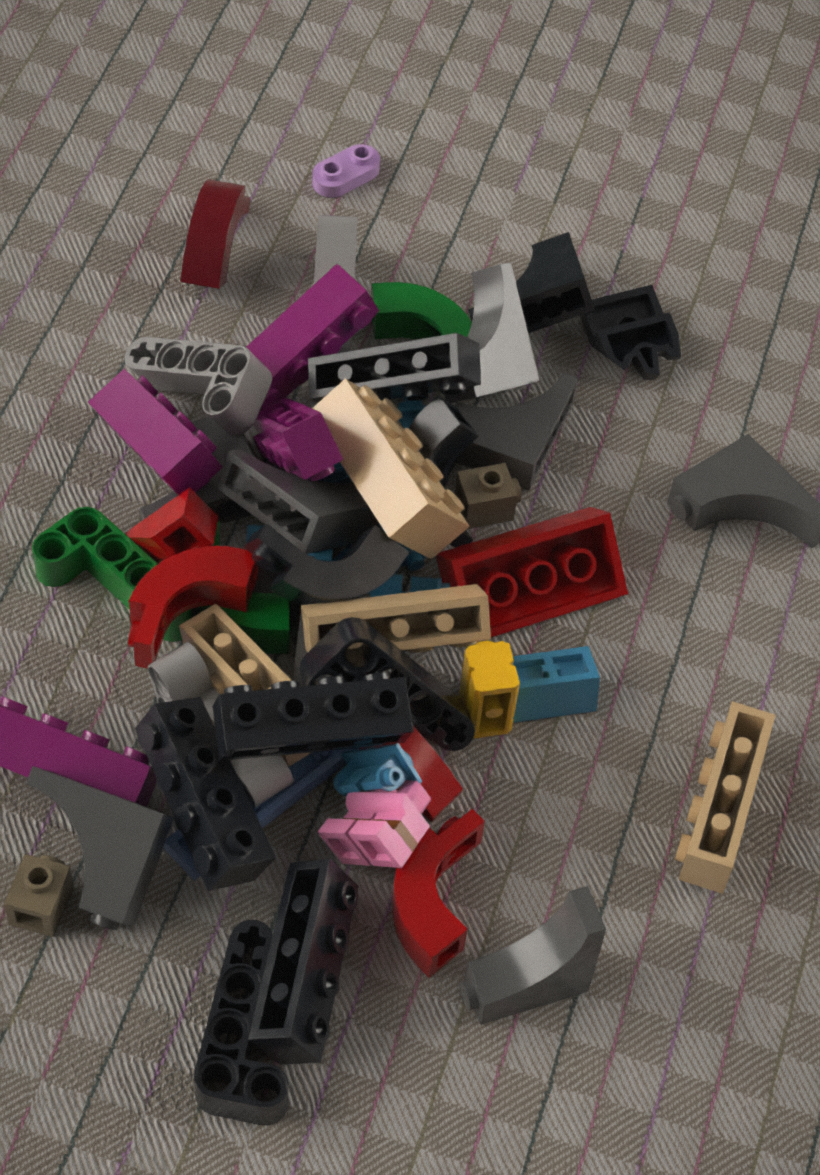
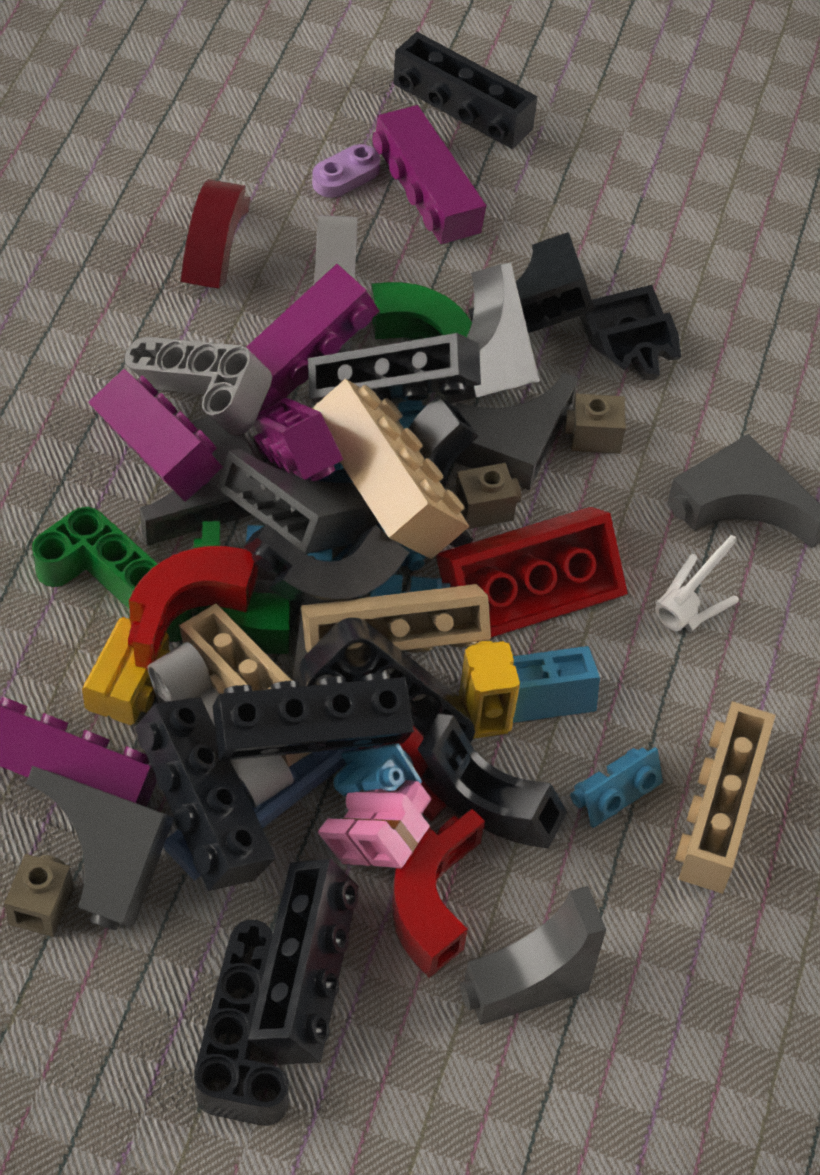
(115, 683): none -> yellow brick
(176, 527): red slope -> none
(429, 174): none -> magenta brick
(464, 90): none -> black brick
(464, 781): none -> black arch
(596, 423): none -> dark tan brick
(629, 780): none -> dark azure hinge
(680, 606): none -> white plant

